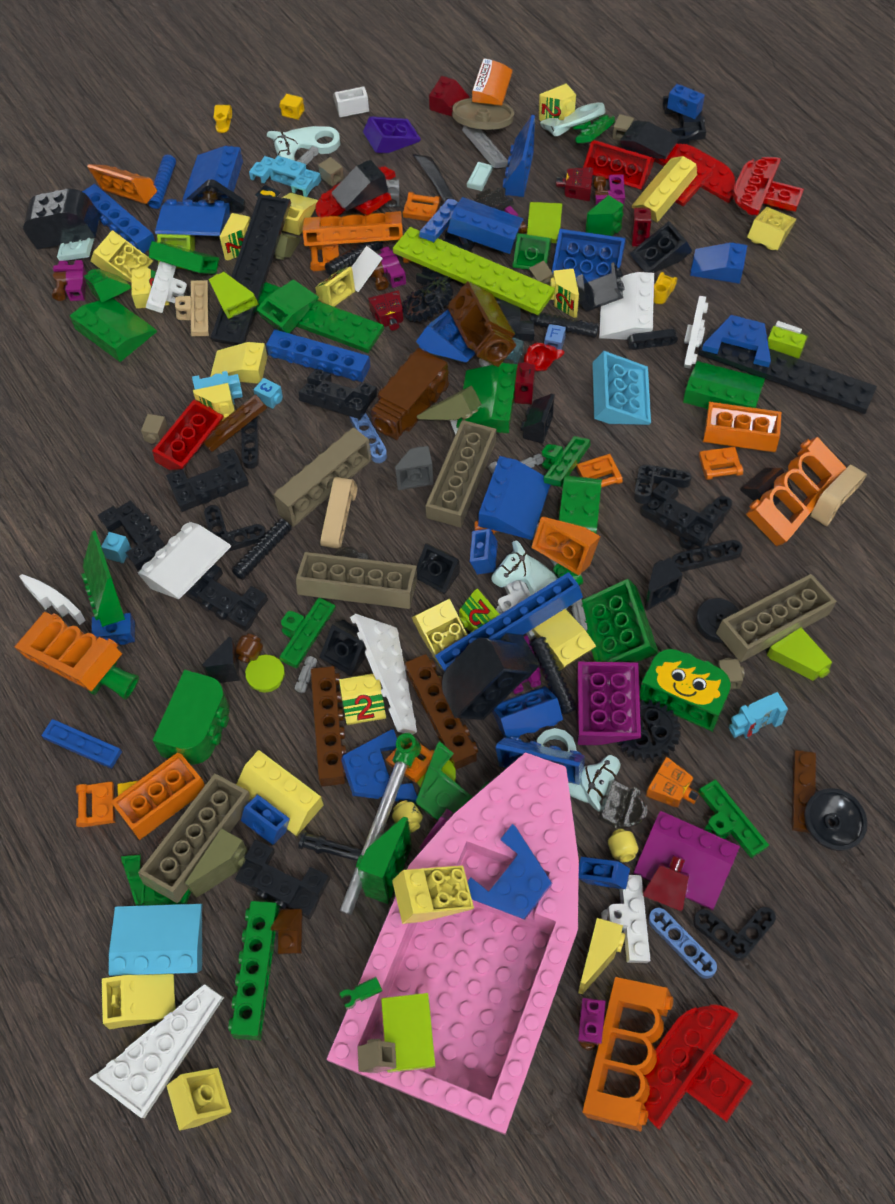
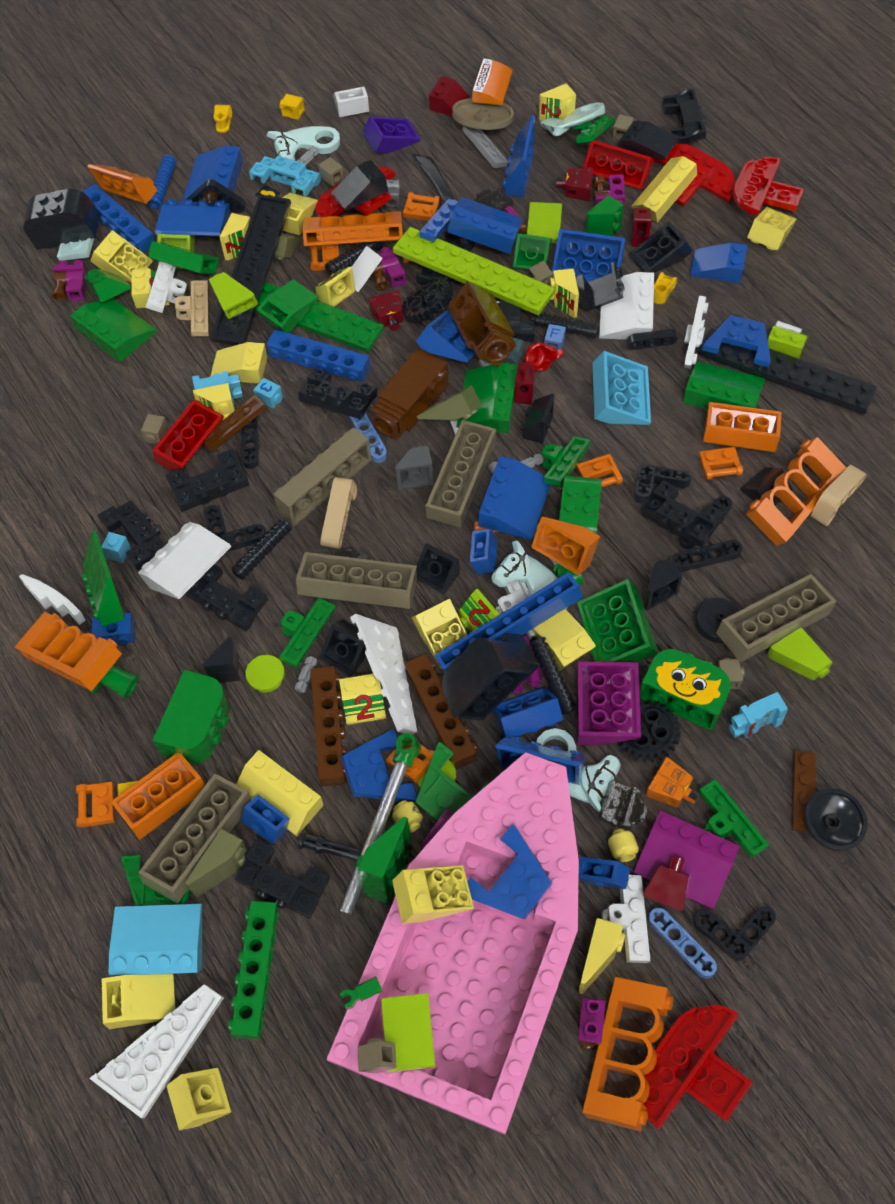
(81, 743): blue plate -> none
(248, 648): reddish brown head -> none
(289, 930): reddish brown slope -> none
(479, 176): light aqua tile -> none
(578, 613): light grey axle -> none
(685, 101): blue brick -> none

